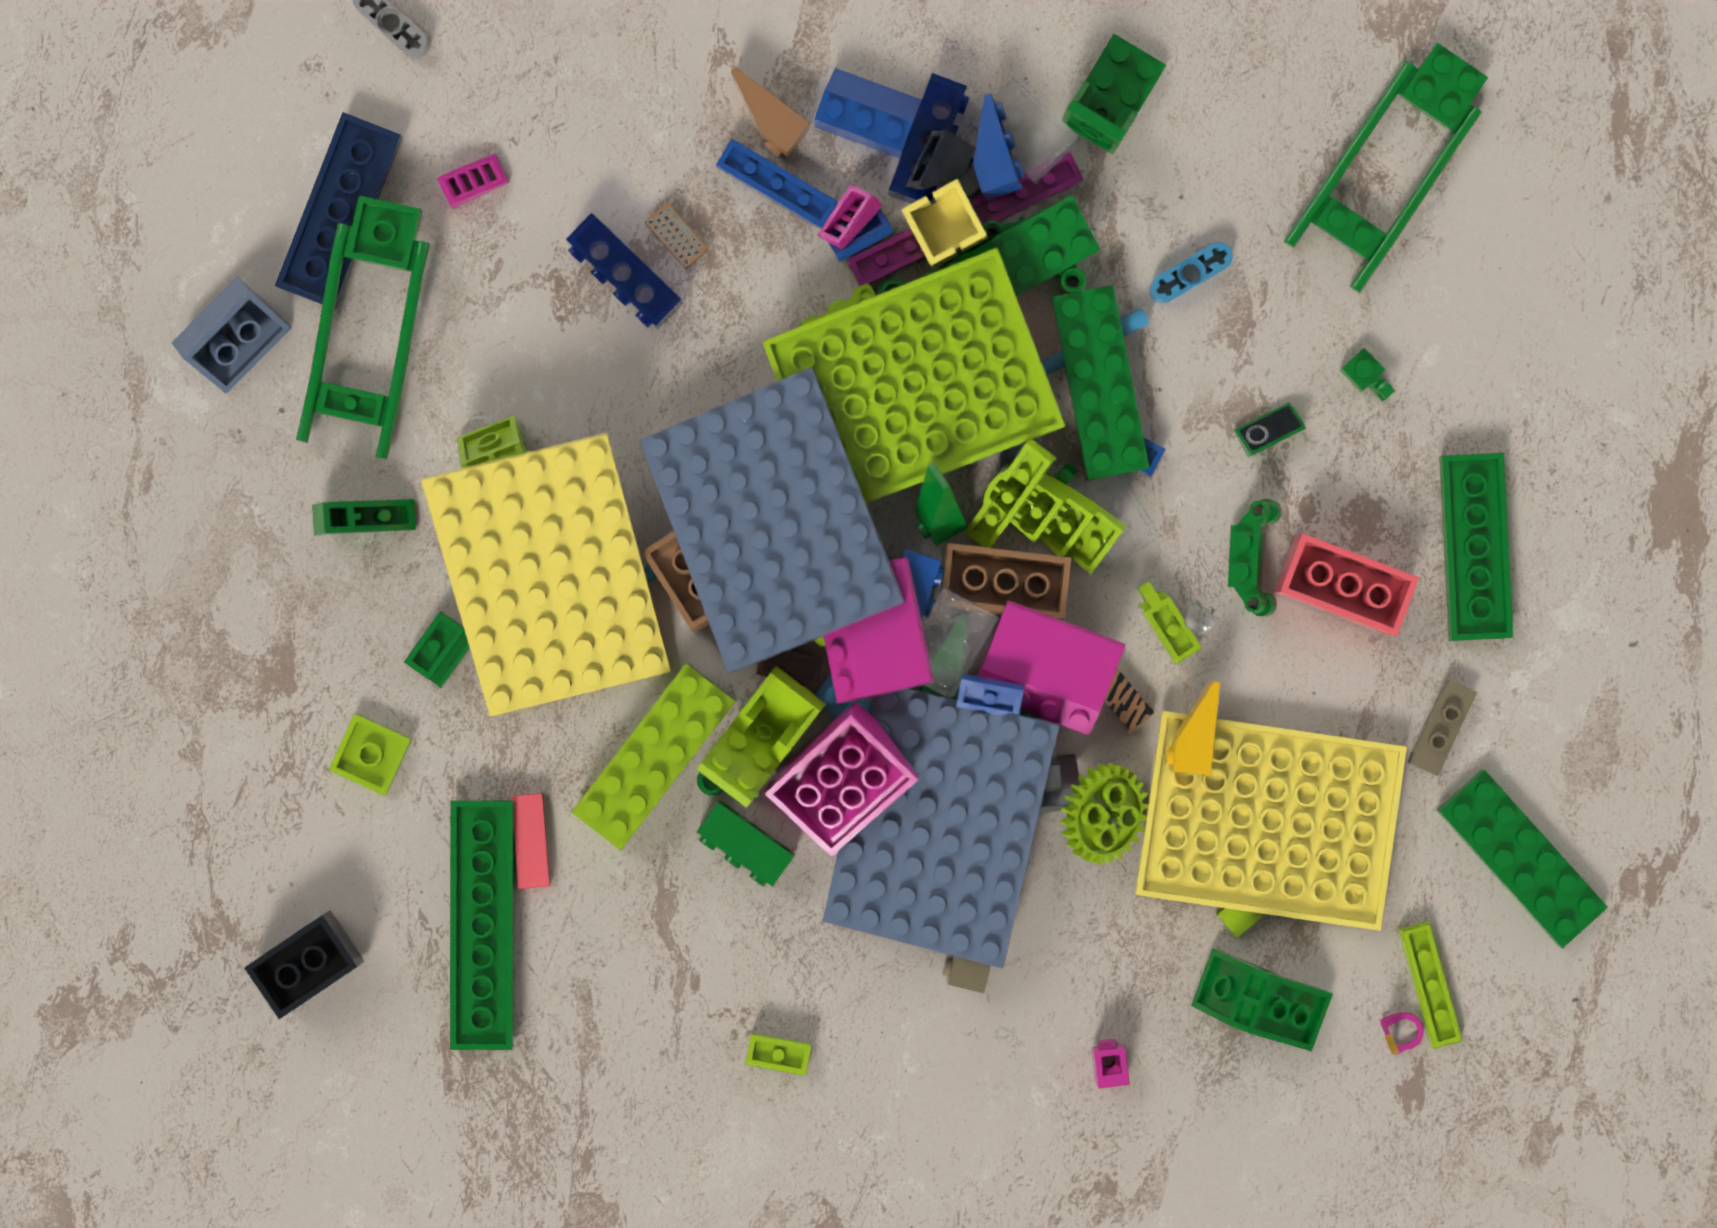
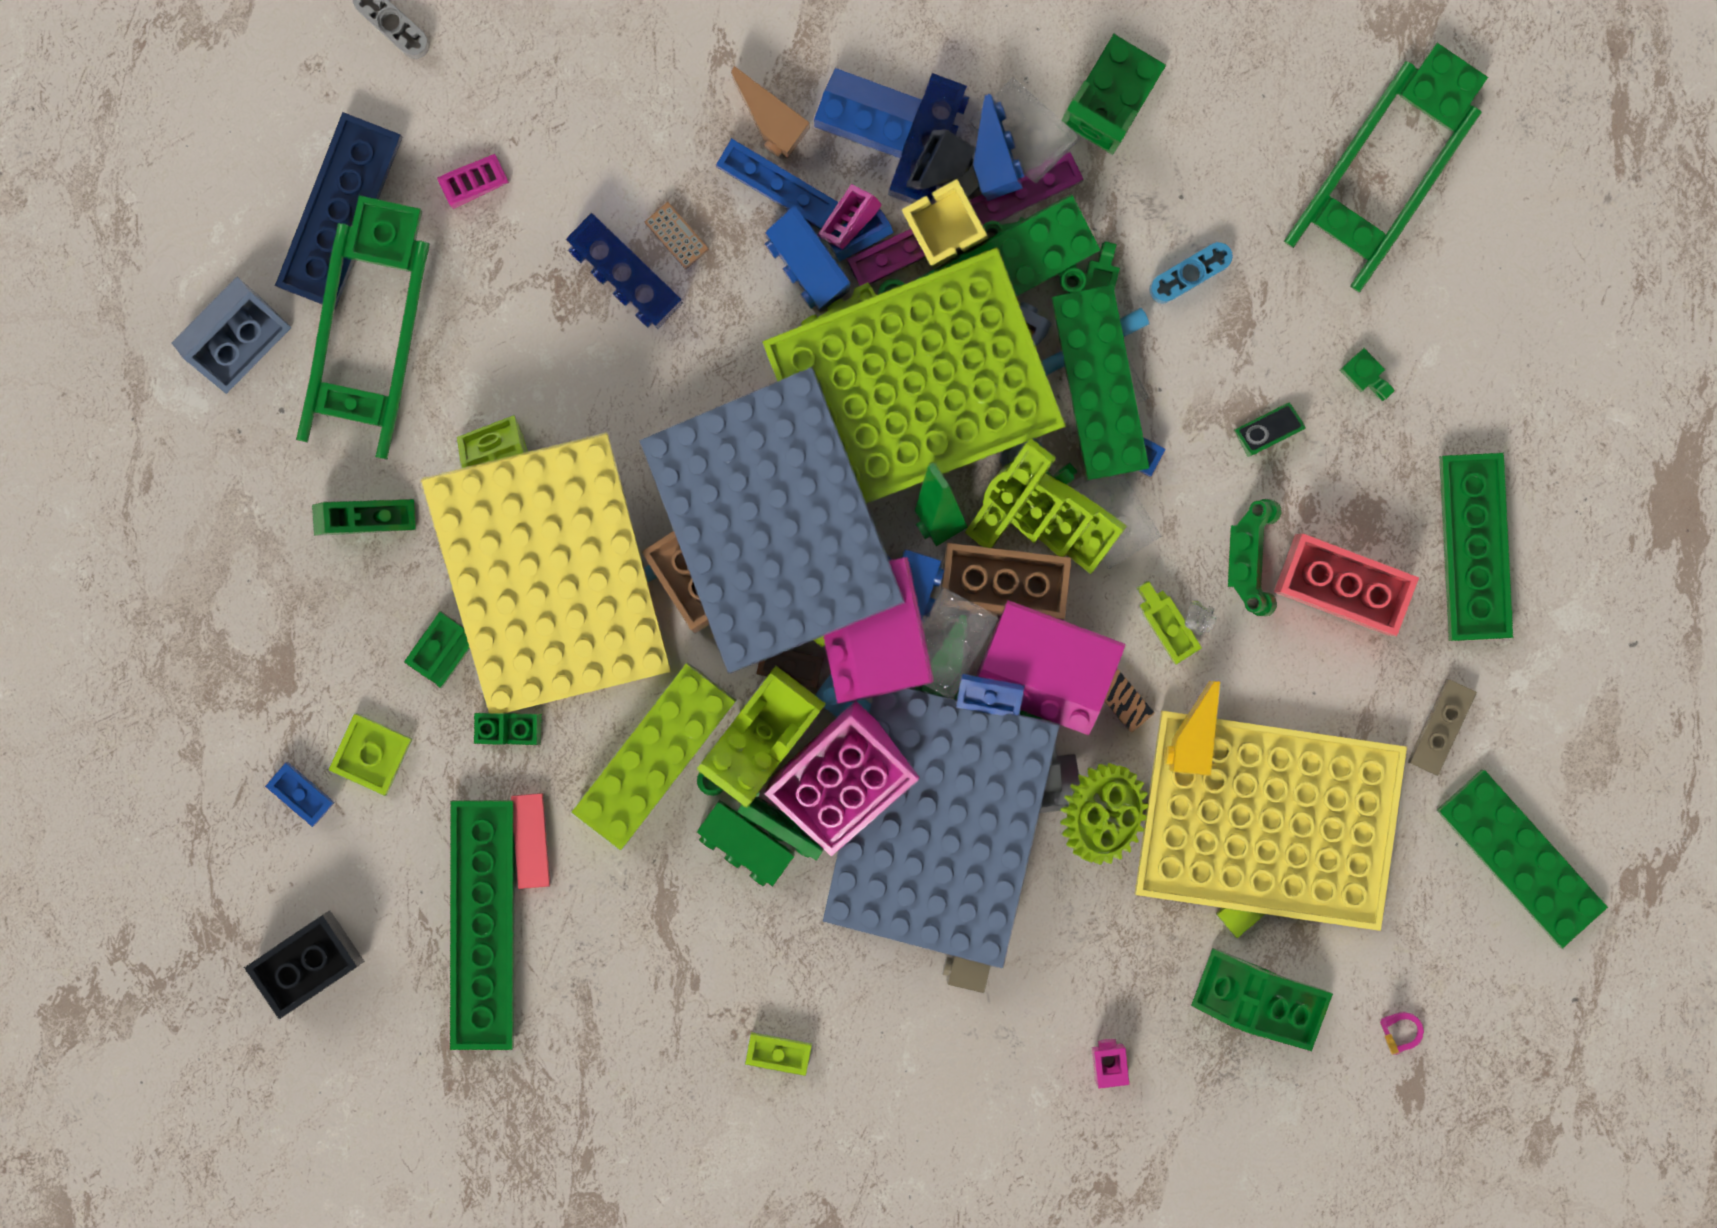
(300, 794): none -> blue plate
(507, 728): none -> green slope
(780, 827): none -> green plate
(806, 260): none -> blue slope
(1035, 322): none -> sand blue plate
(1101, 272): none -> green plate
(1430, 984): lime tile -> none

